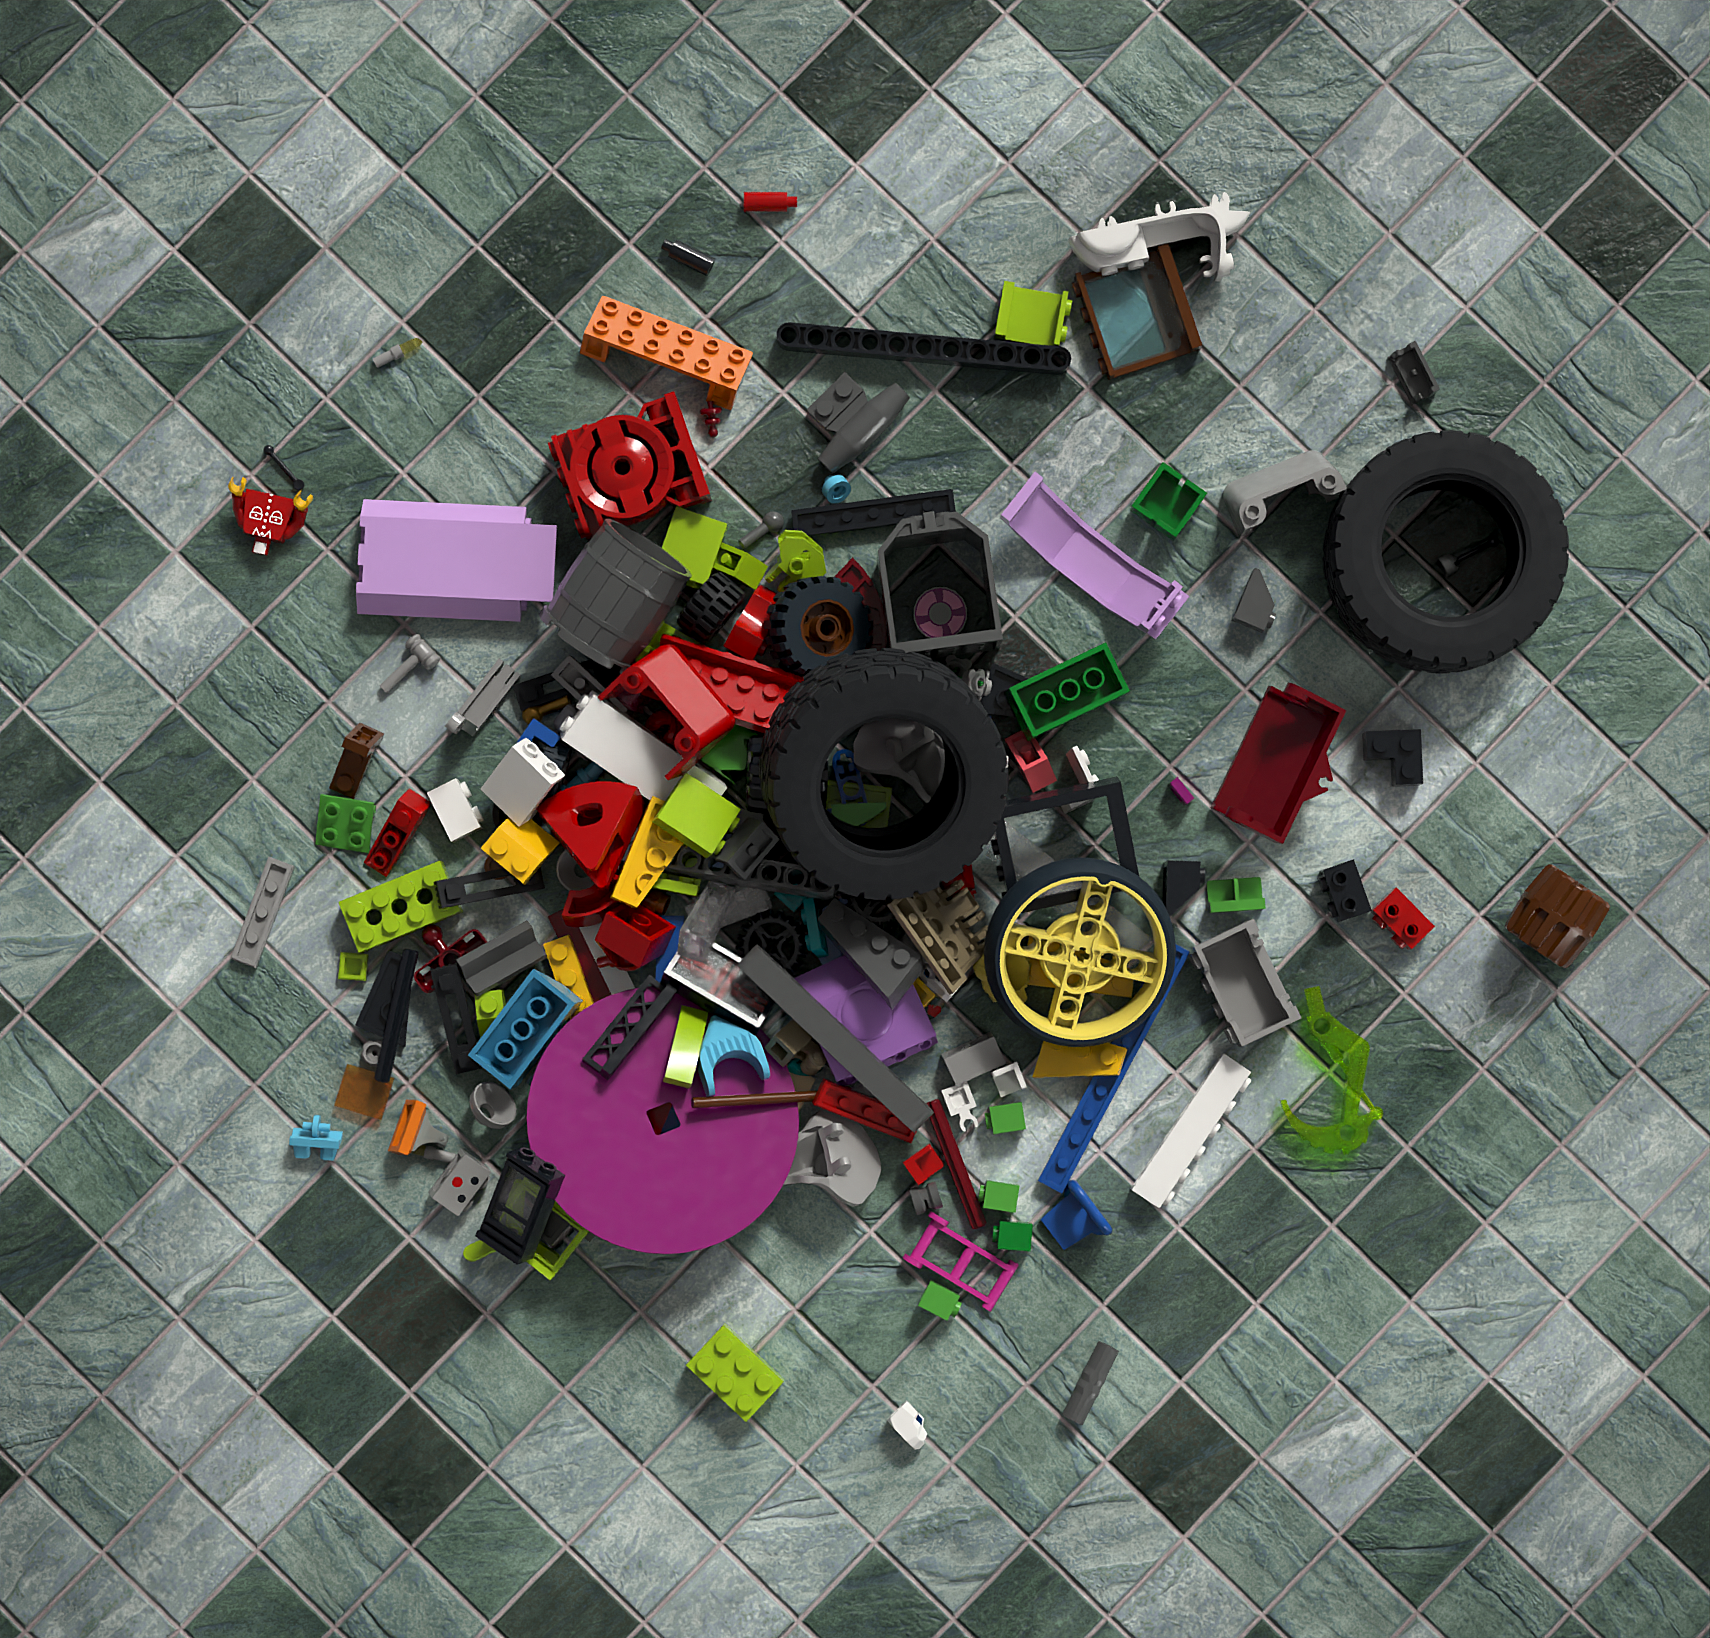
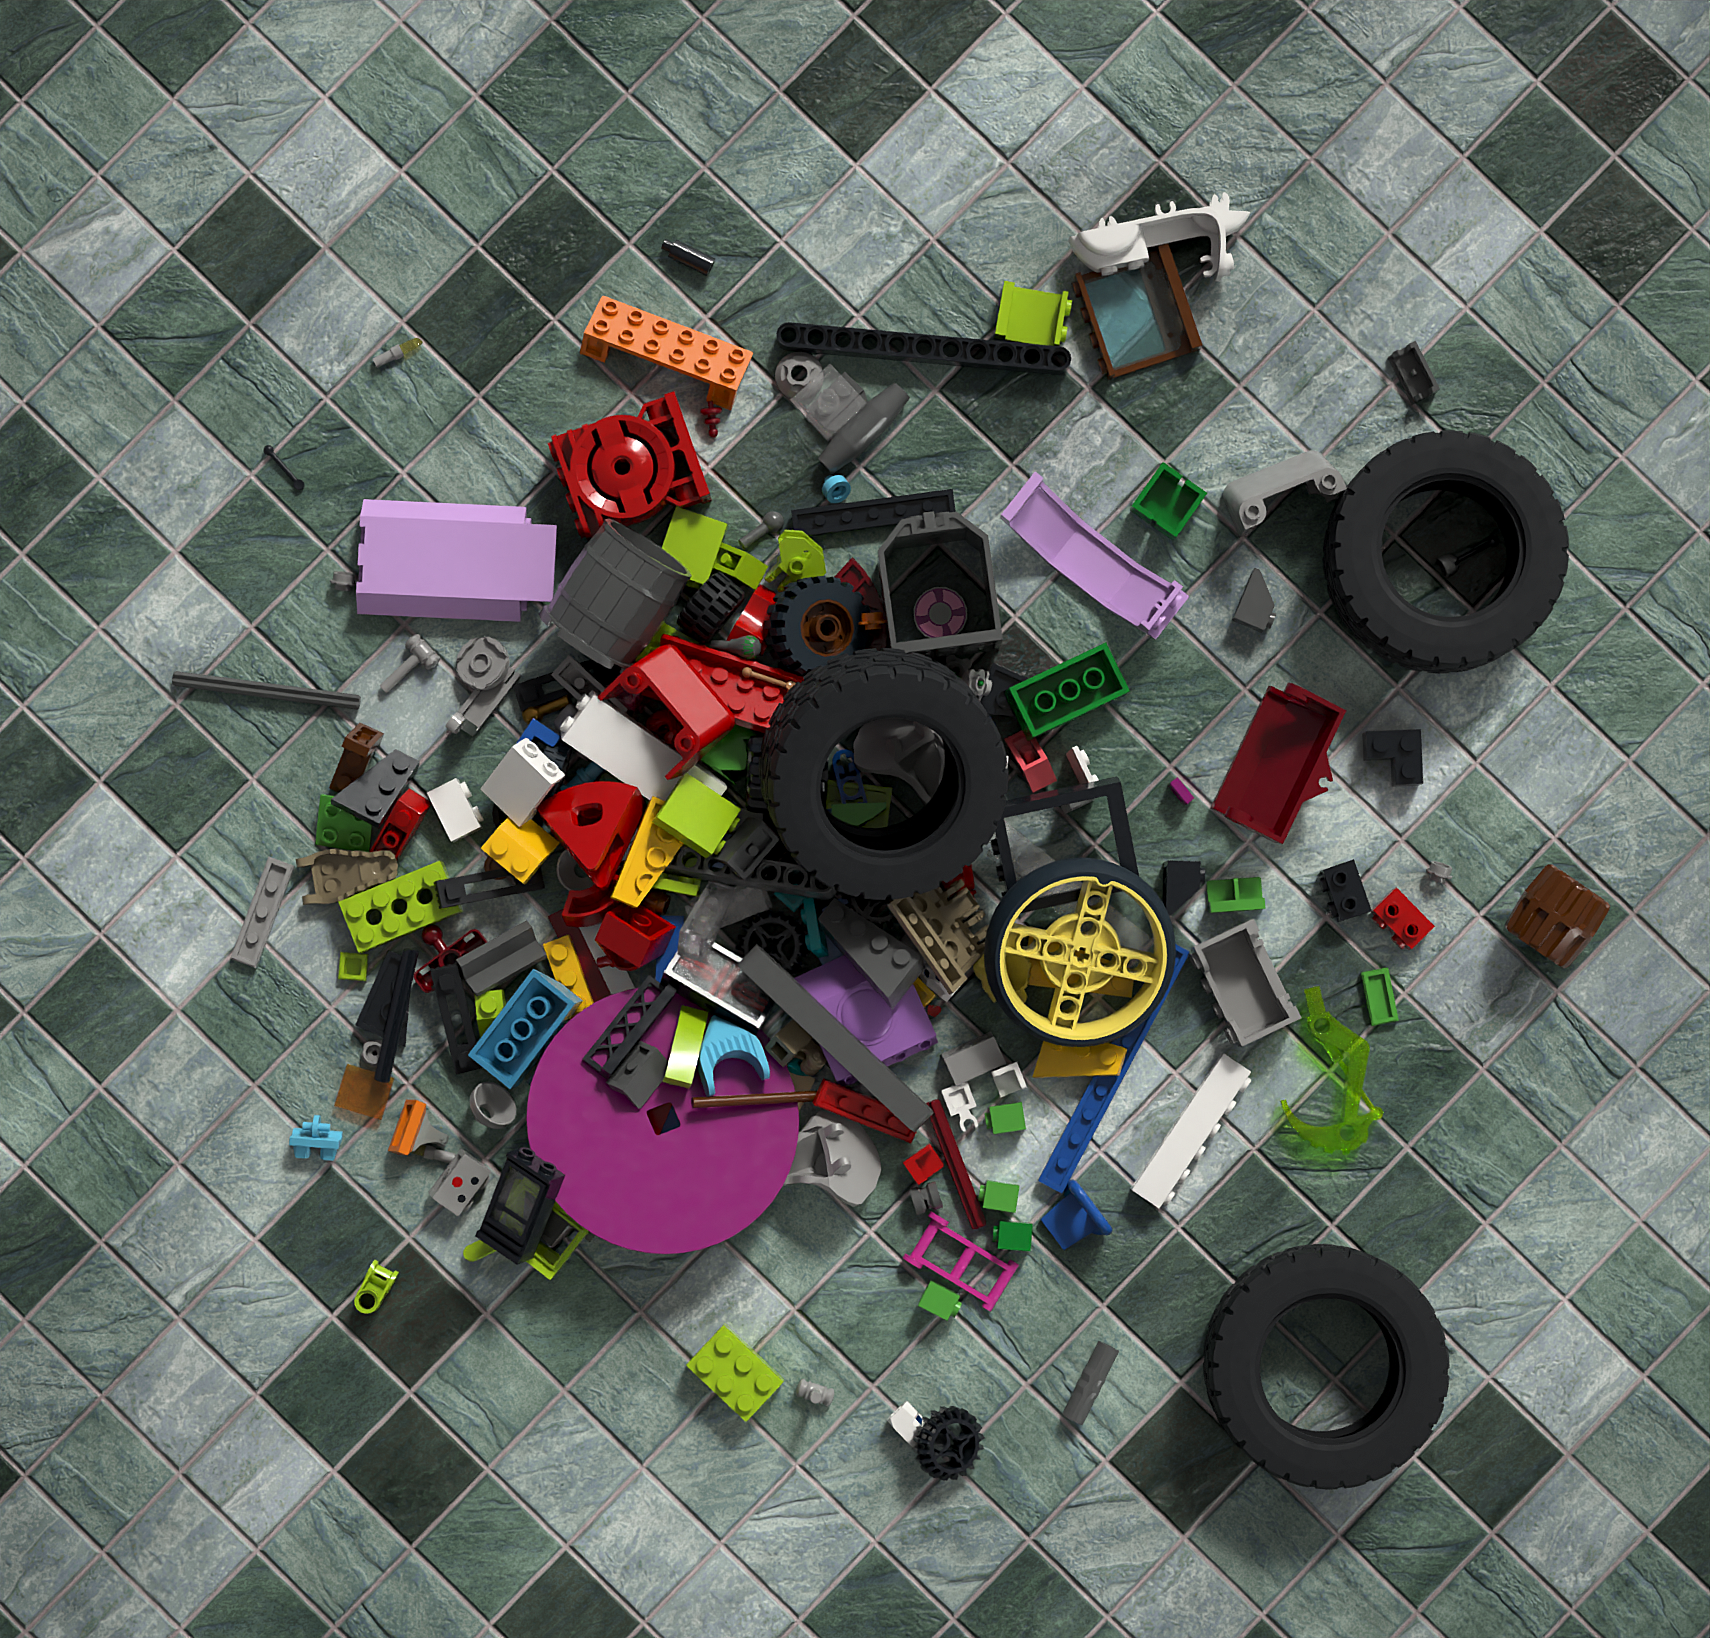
(266, 690): none -> dark grey axle
(267, 515): red torso -> none
(343, 580): none -> light grey plate
(344, 873): none -> dark tan animal
(376, 1286): none -> lime piece
(377, 789): none -> wing
(482, 663): none -> light grey tile
(639, 1073): none -> dark grey panel
(744, 647): none -> dark grey piece
(747, 672): none -> medium nougat hinge
(768, 201): red cylinder -> none
(783, 378): none -> light grey piece
(815, 1392): none -> light grey piece
(828, 402): none -> clear tile
(872, 620): none -> orange plate
(938, 1441): none -> black gear
(1379, 996): none -> bright green tile
(1414, 1382): none -> black tyre
(1439, 871): none -> light grey plate

